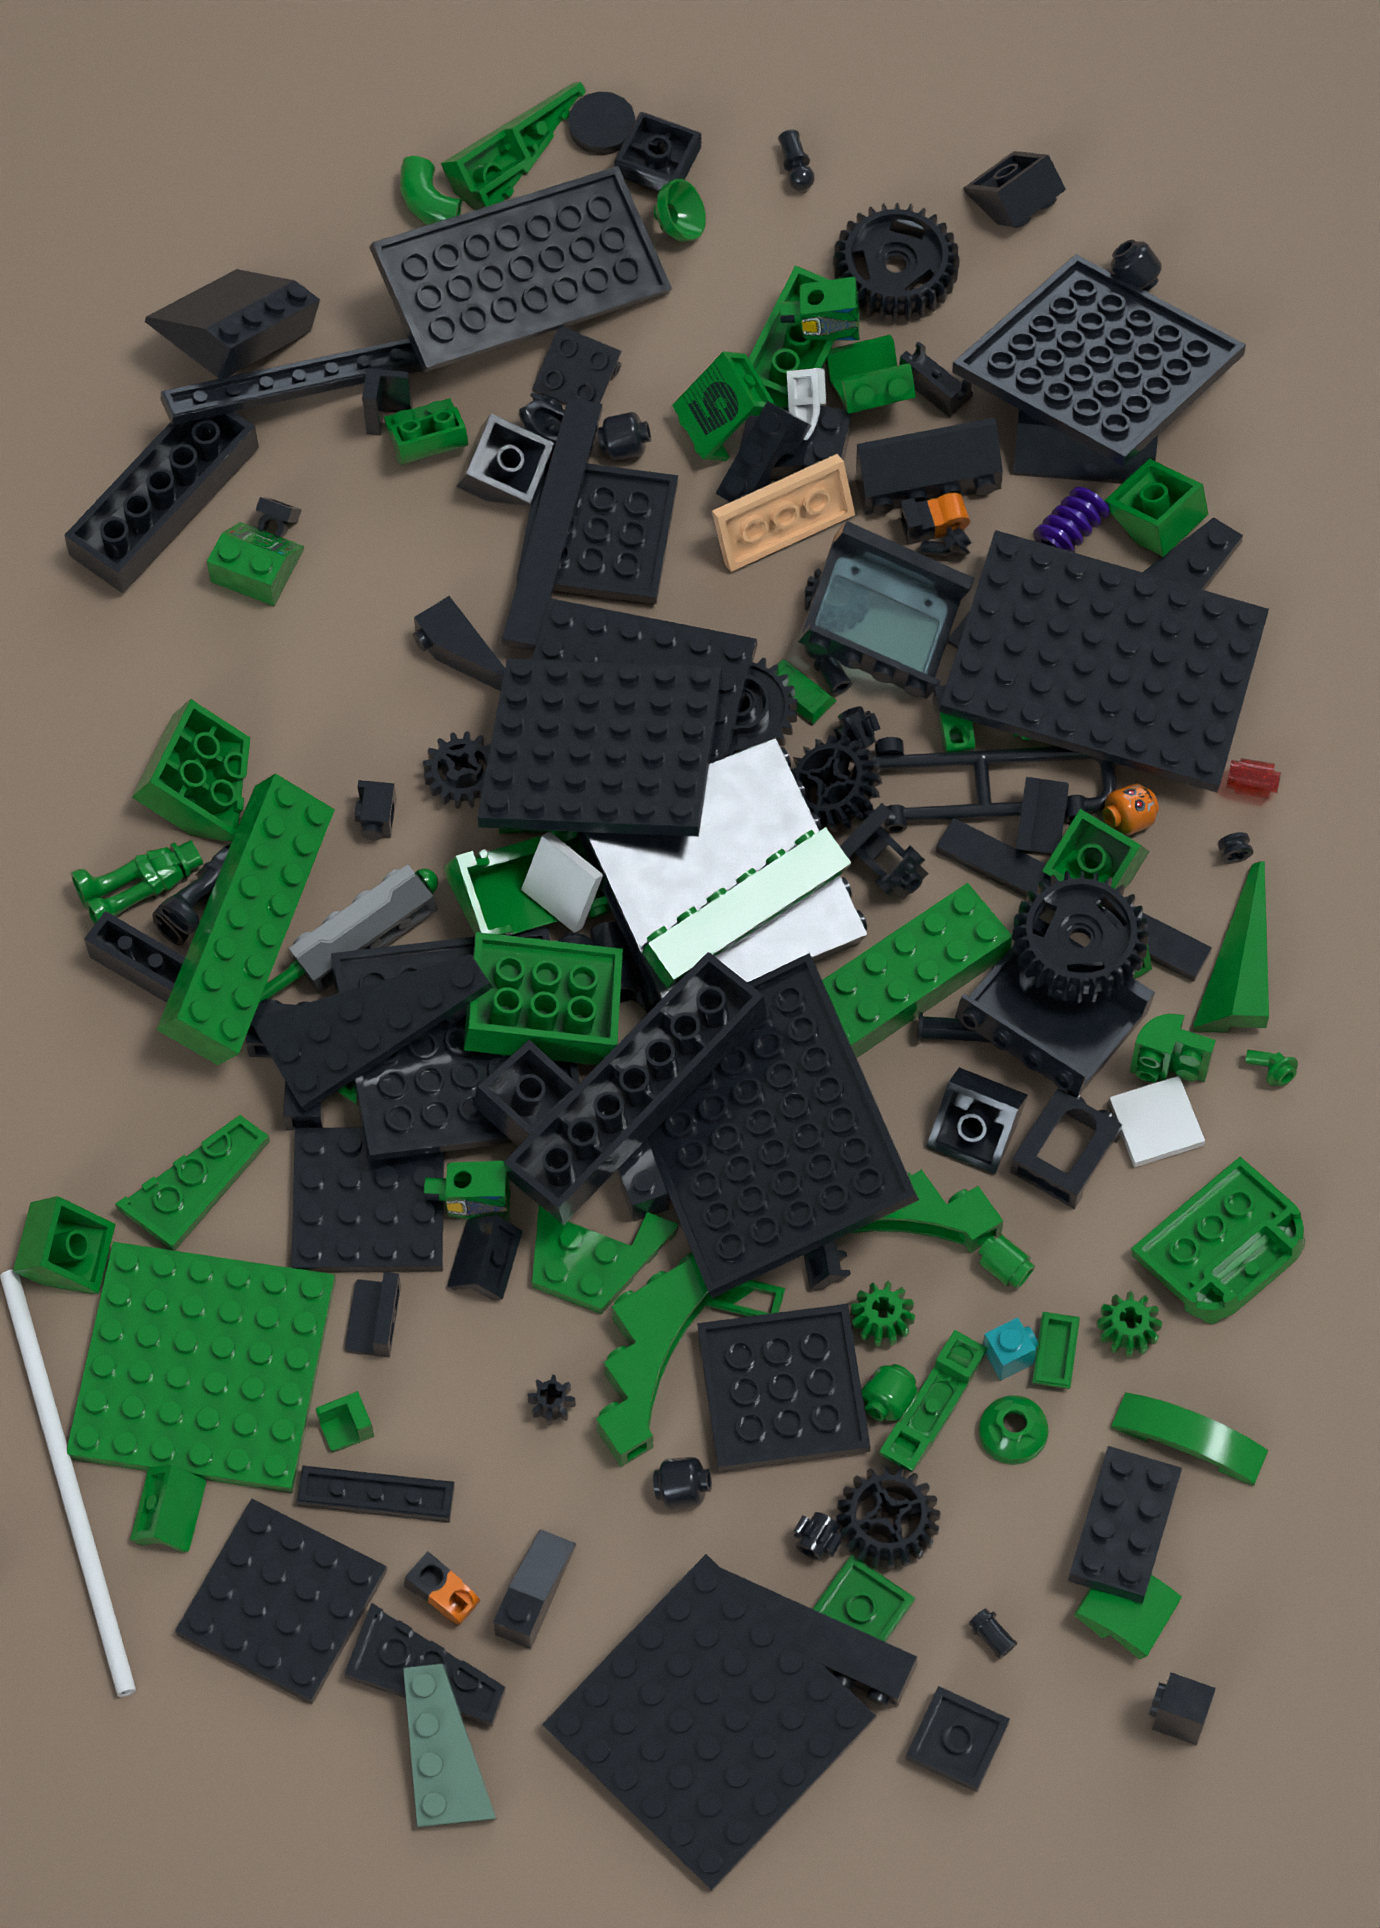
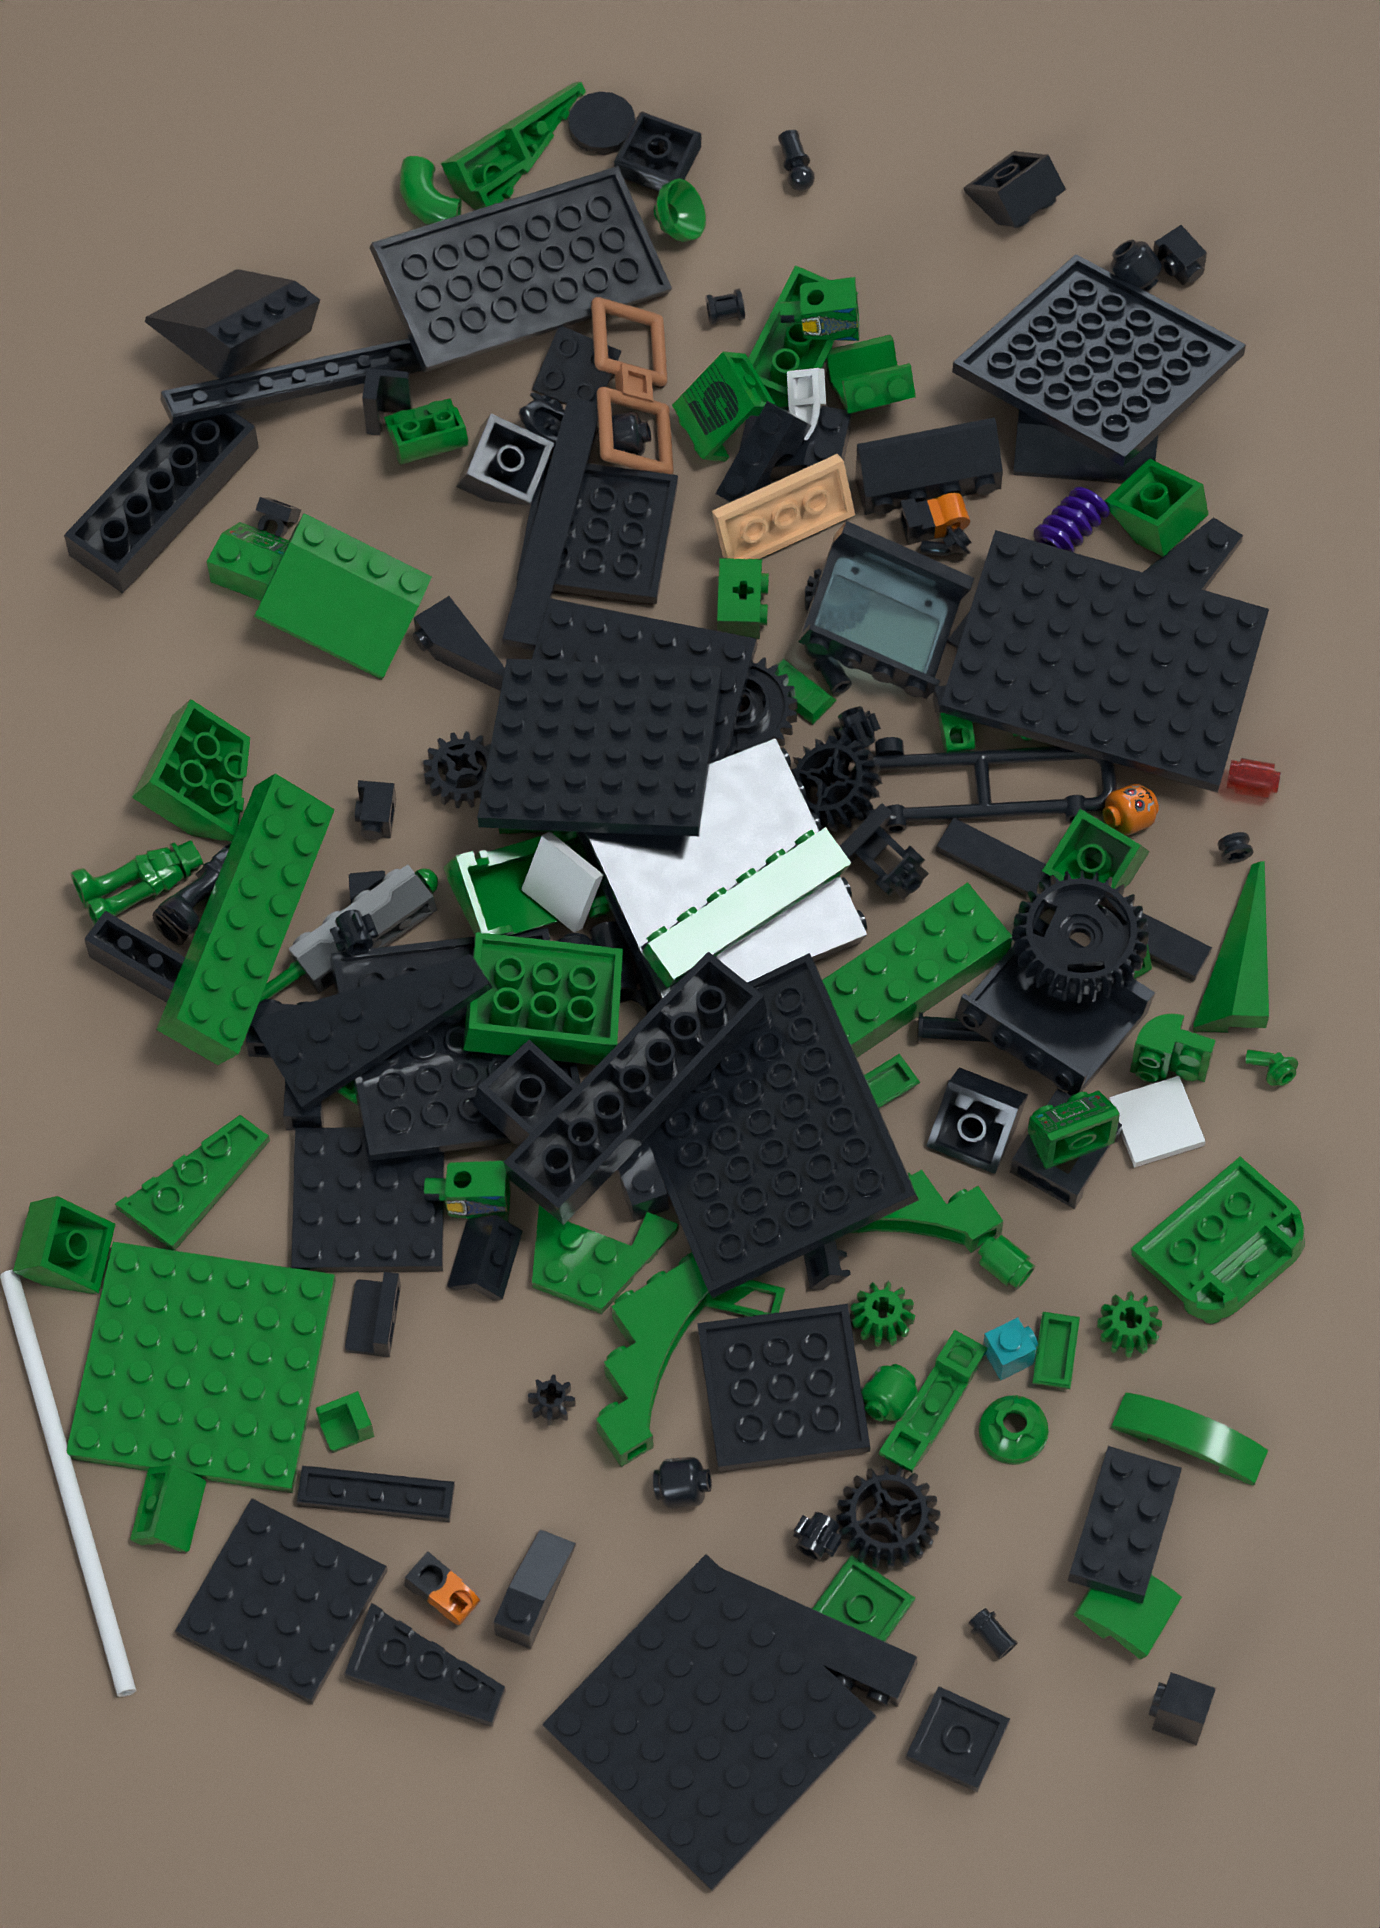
(342, 596): none -> green slope
(354, 932): none -> black gear
(364, 881): none -> black slope
(442, 1757): sand green wing -> none
(632, 386): none -> nougat bar
(725, 307): none -> black bush
(741, 580): none -> green brick
(880, 242): black gear -> none
(891, 1080): none -> green tile
(935, 382): black hinge -> none
(1042, 815): black panel -> none
(1073, 1127): none -> green slope
(1181, 255): none -> black brick

